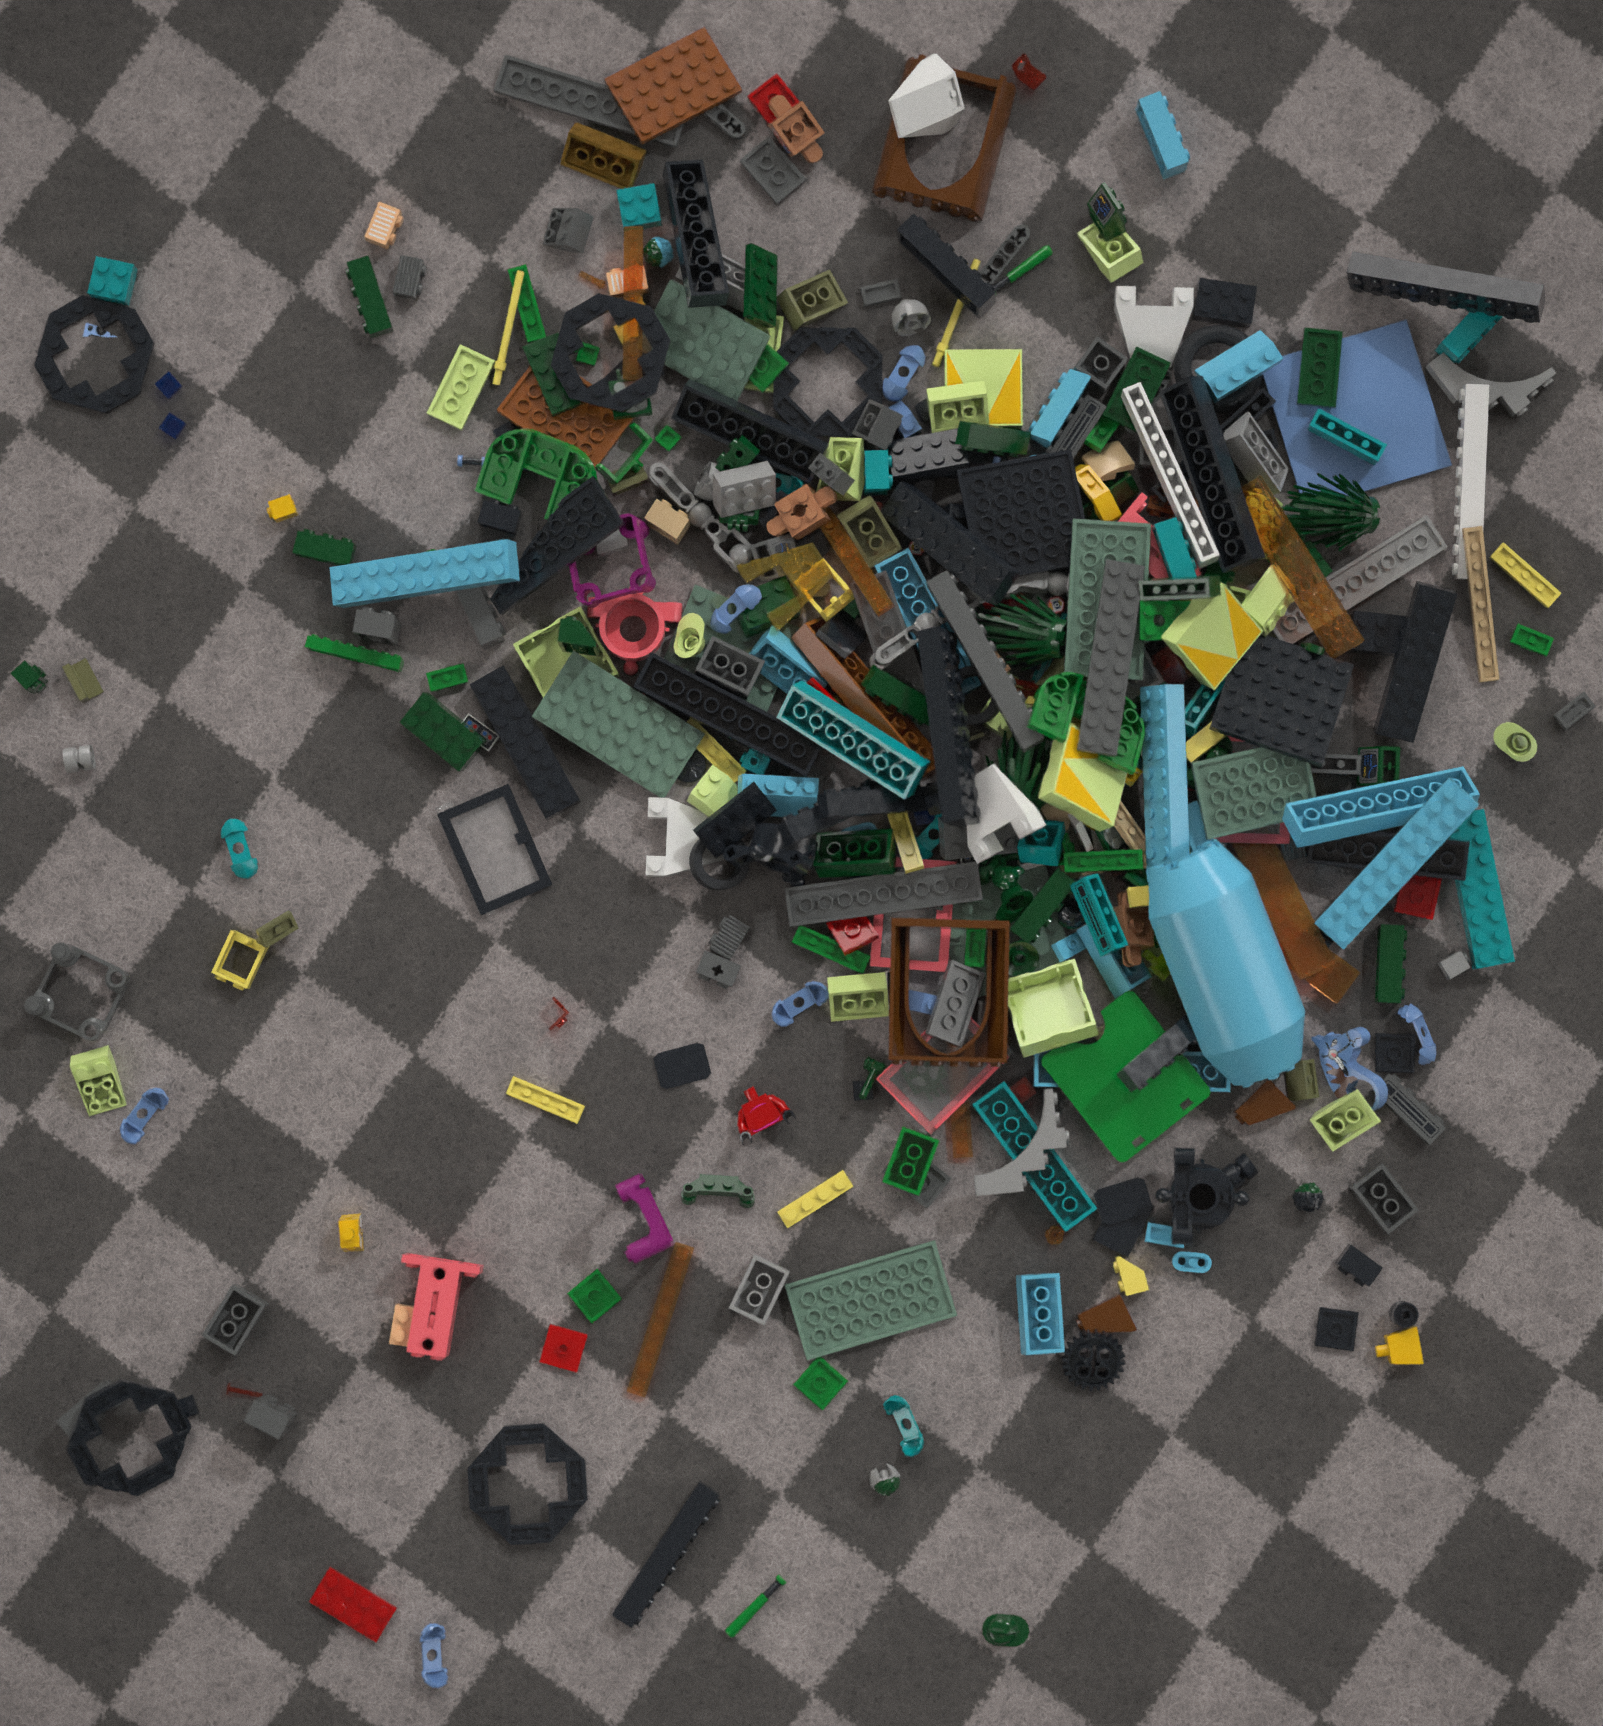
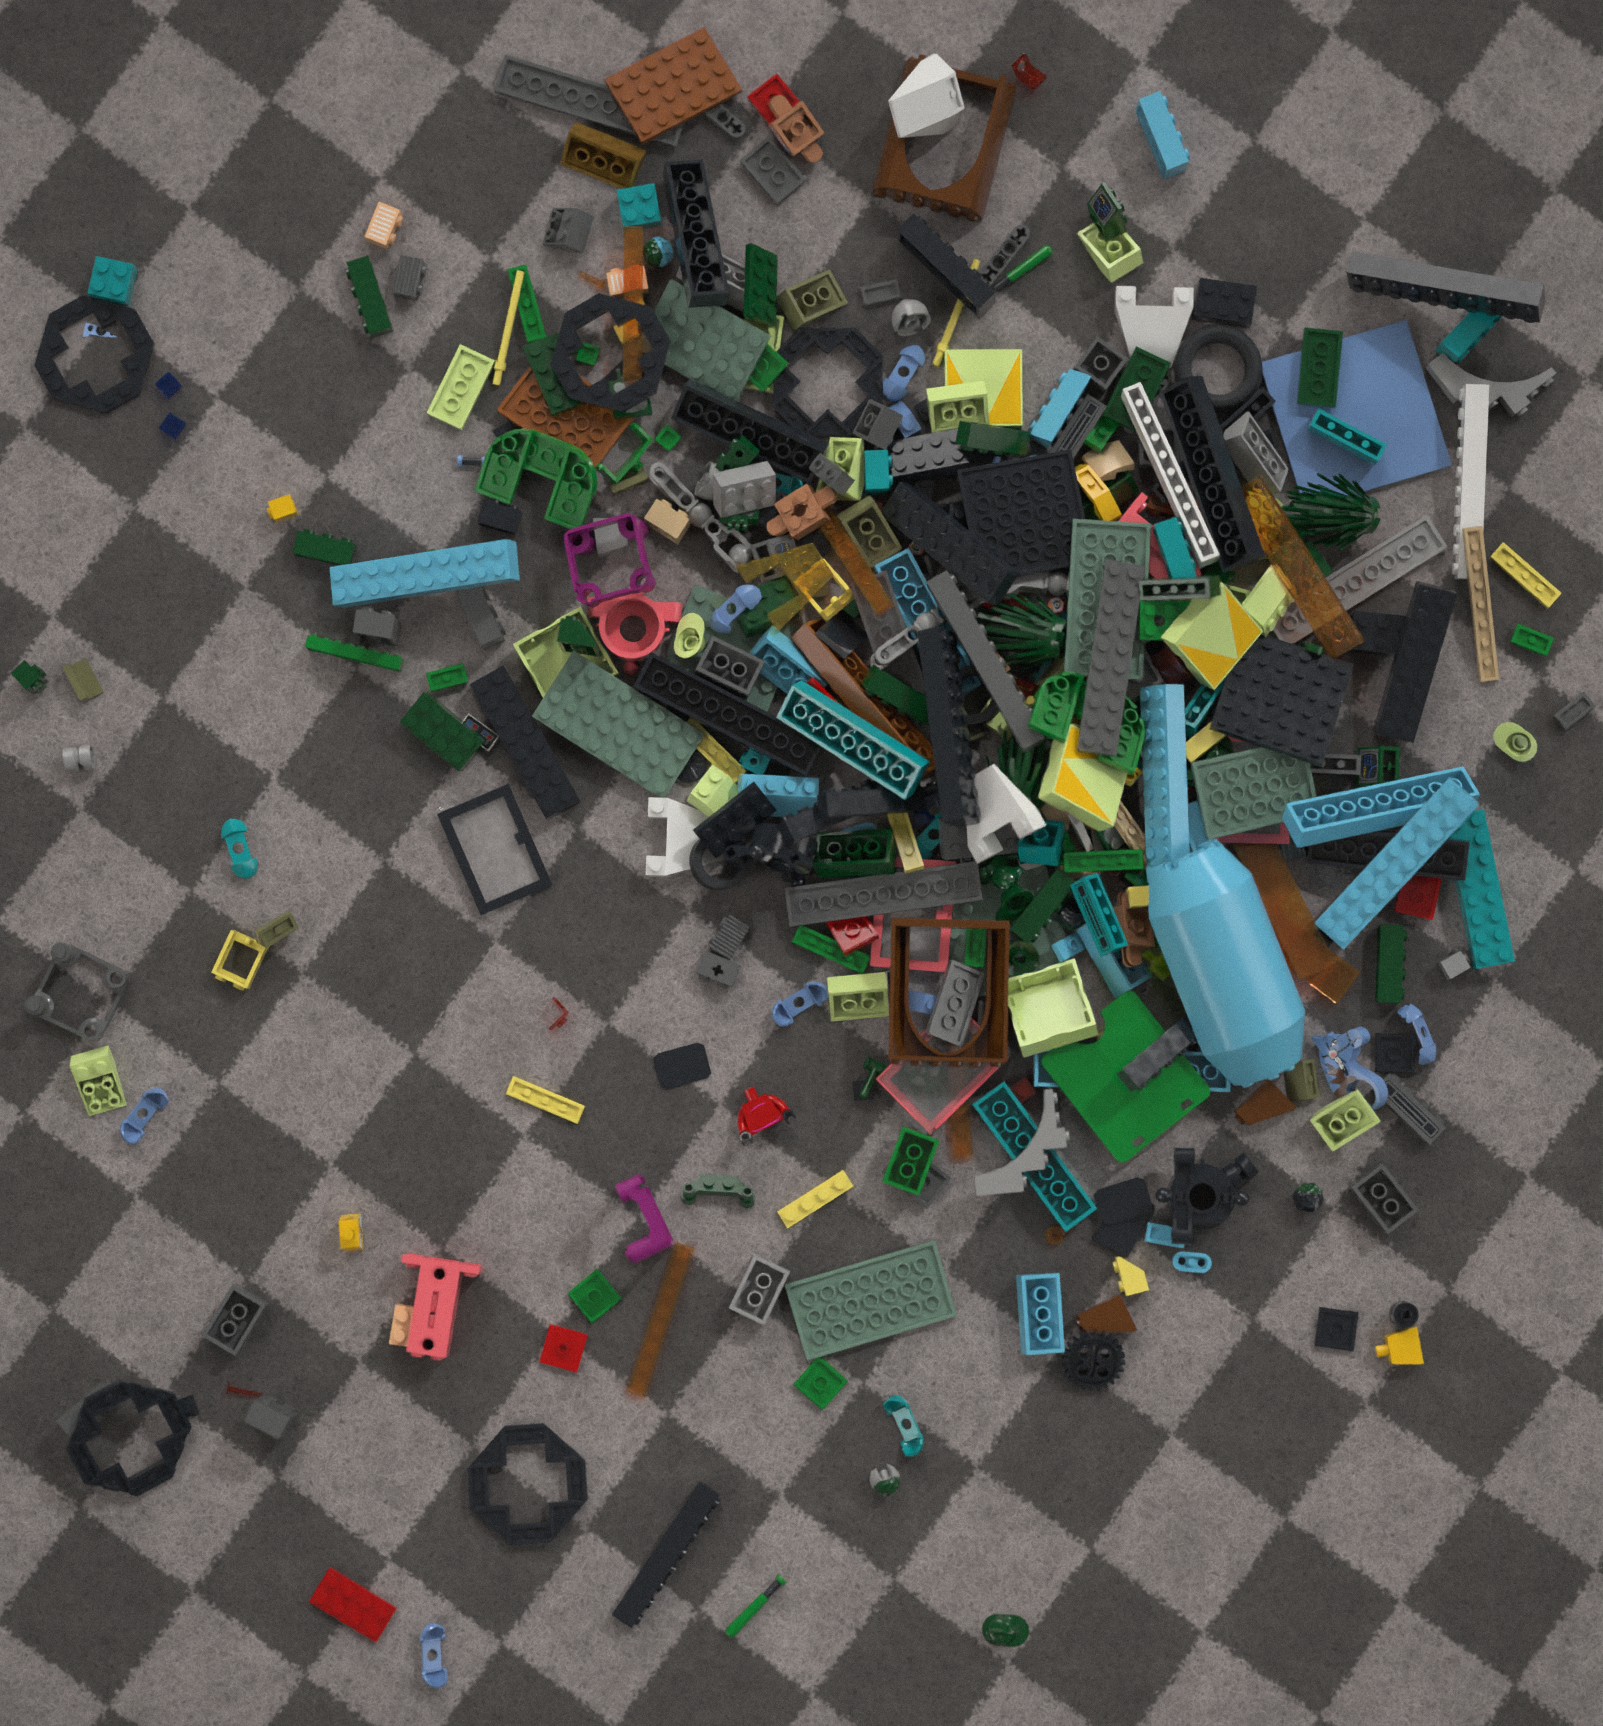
(574, 528): black wing -> none
(1239, 365): medium azure slope -> none
(1358, 1265): black brick -> none

